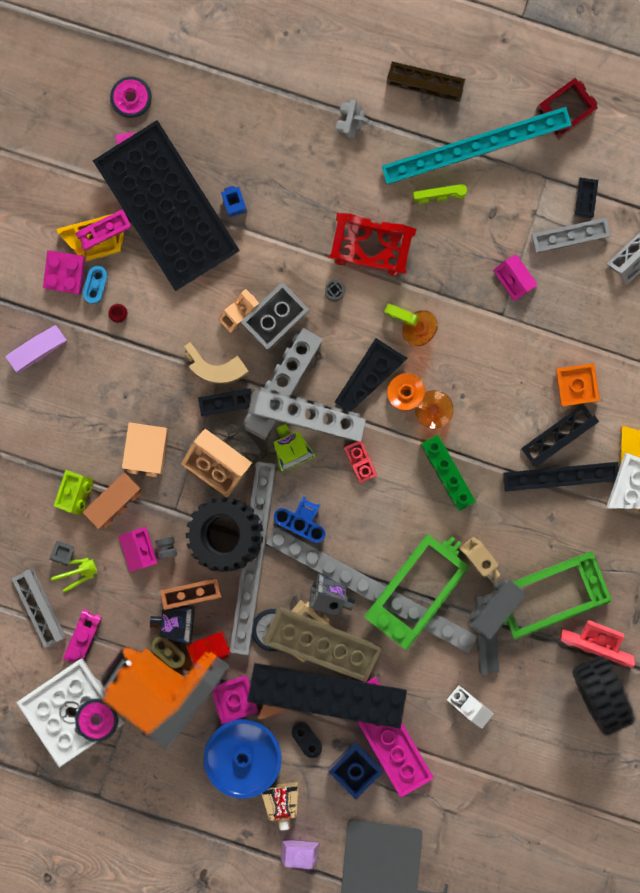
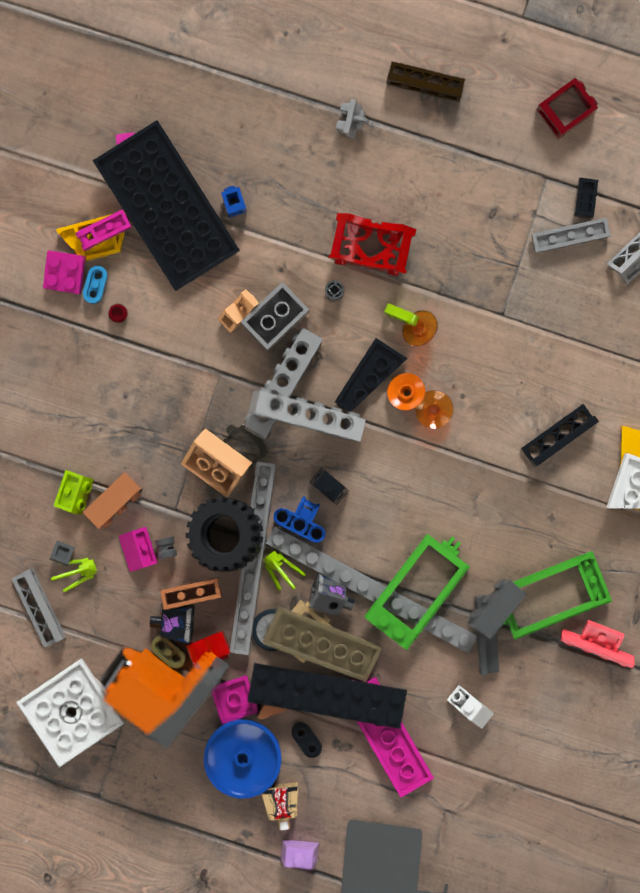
(36, 349): lavender slope -> none
(82, 637): dark pink plate -> none
(96, 732): dark pink wheel -> none
(125, 86): dark pink wheel -> none
(145, 449): light nougat brick -> none
(221, 374): tan arch -> none
(224, 402): black plate -> none
(273, 561): none -> lime plant
(291, 448): lime torso -> none
(329, 486): none -> black torso
(355, 770): dark blue brick -> none
(360, 461): coral slope -> none
(440, 194): lime plate -> none
(447, 473): green brick -> none
(476, 145): teal plate -> none
(476, 555): tan torso -> none
(515, 277): dark pink panel -> none
(560, 476): black plate -> none
(577, 384): orange plate -> none
(604, 695): black tyre -> none

